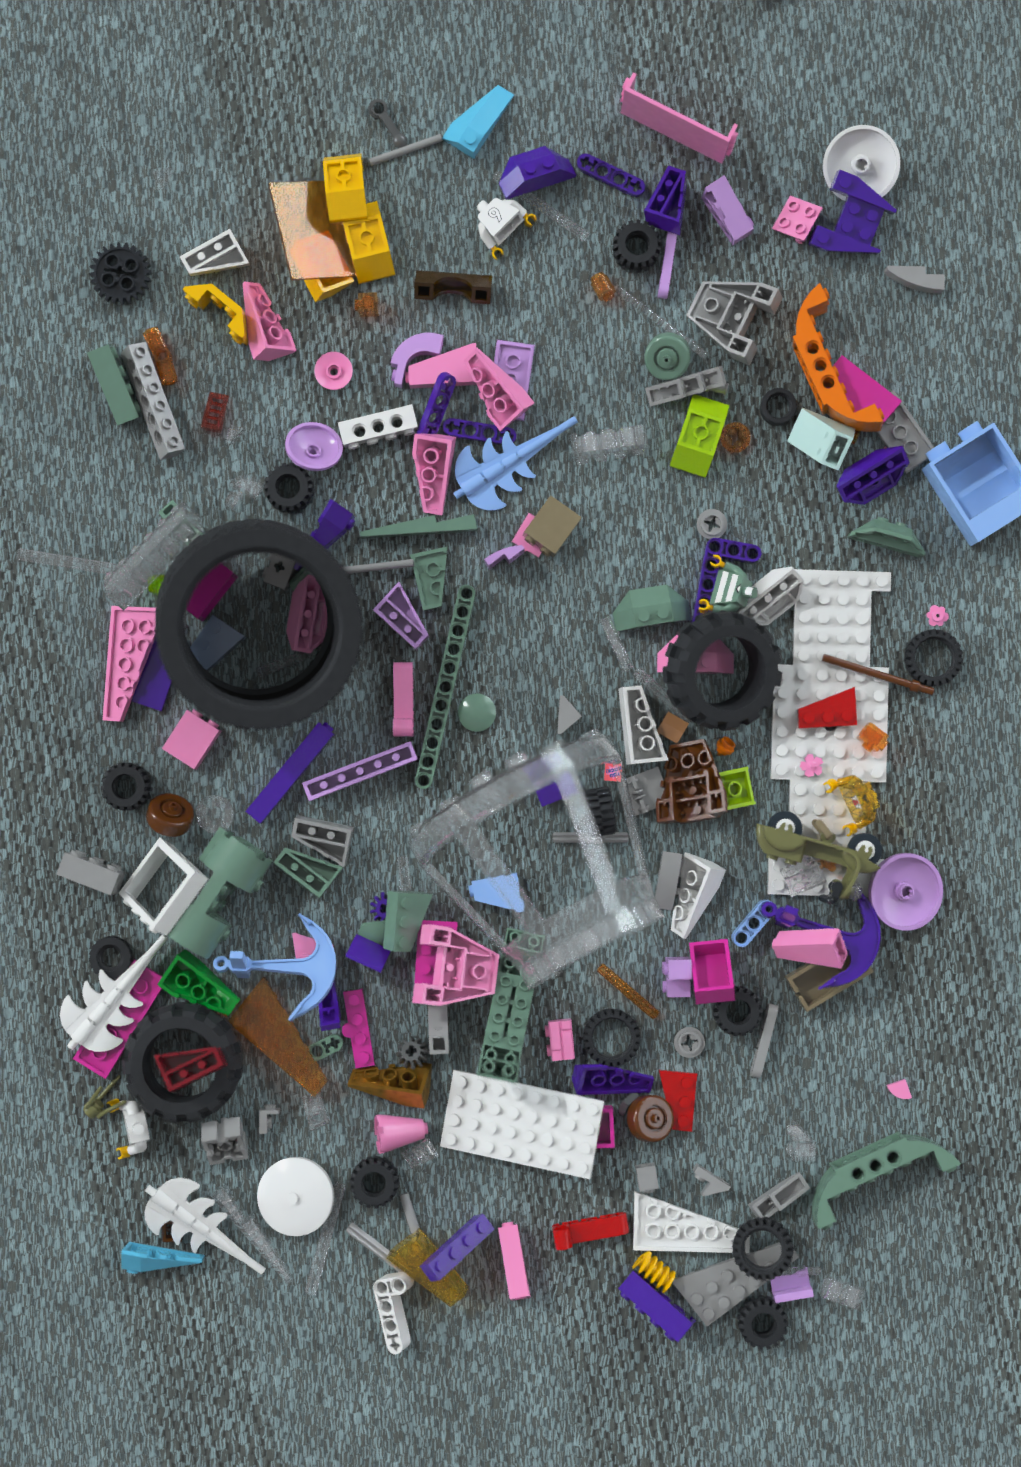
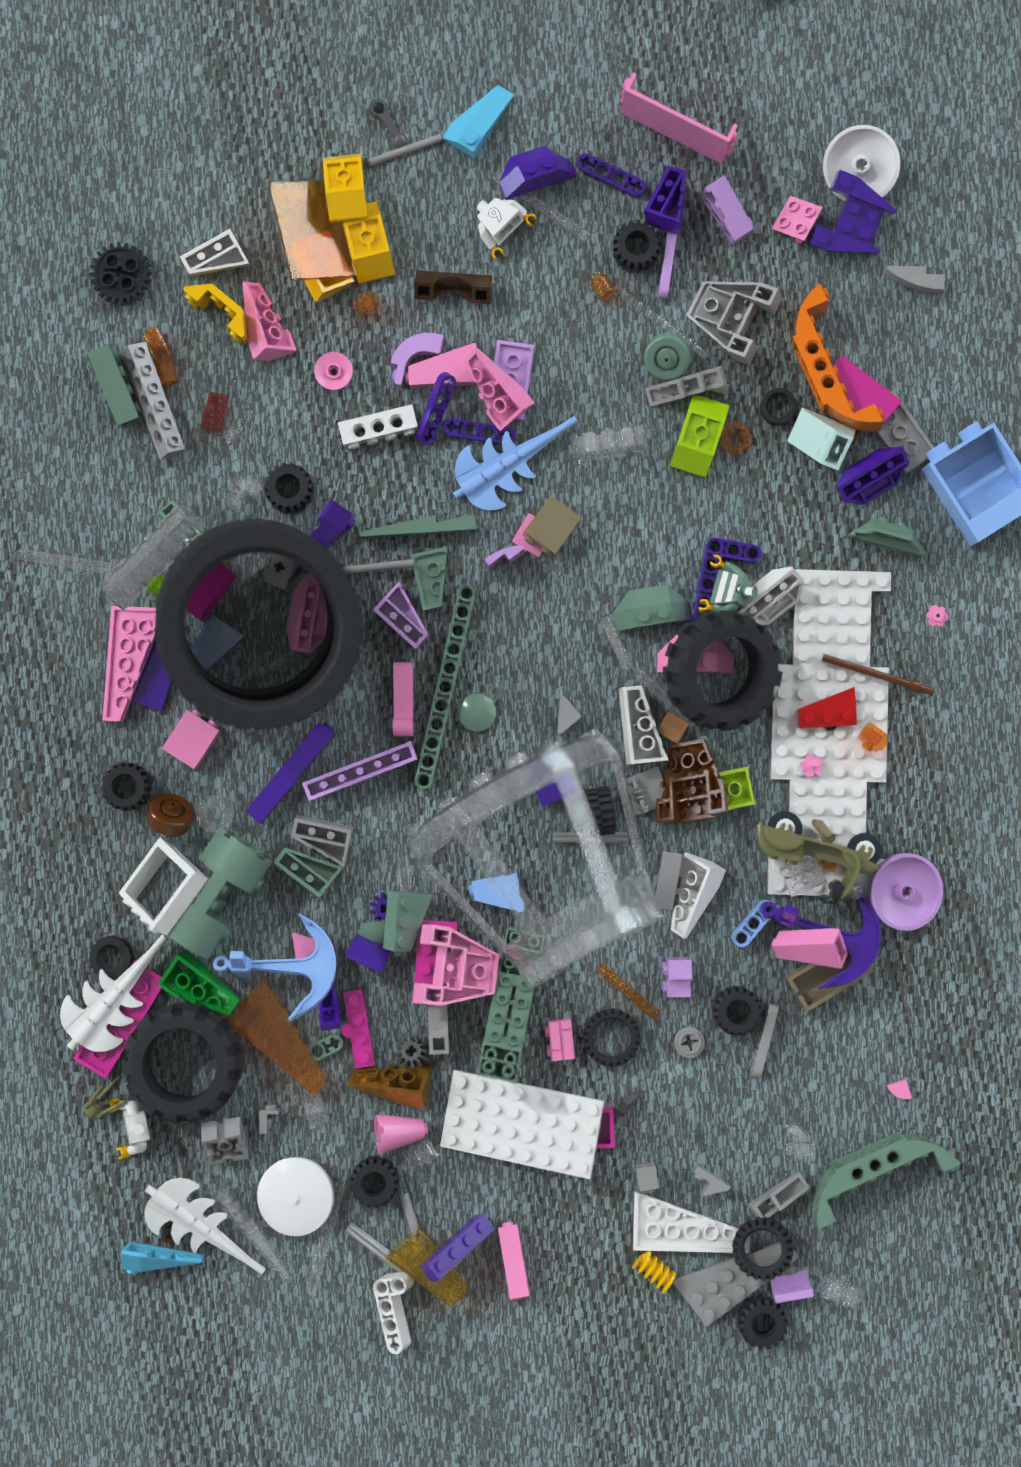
(91, 872): light grey brick -> none
(187, 1067): dark red wedge -> none
(313, 439): lavender dish -> none
(433, 464): bright pink wedge -> none
(589, 1229): red beam -> none
(604, 1079): dark purple wedge -> none
(609, 773): tile -> none
(650, 1118): reddish brown wheel -> none
(656, 1306): dark purple wedge -> none
(680, 1094): red wing -> none
(712, 971): dark pink piece -> none
(720, 521): light grey gear -> none
(725, 746): orange plate -> none
(859, 799): clear yellow torso -> none
(956, 654): black tyre -> none

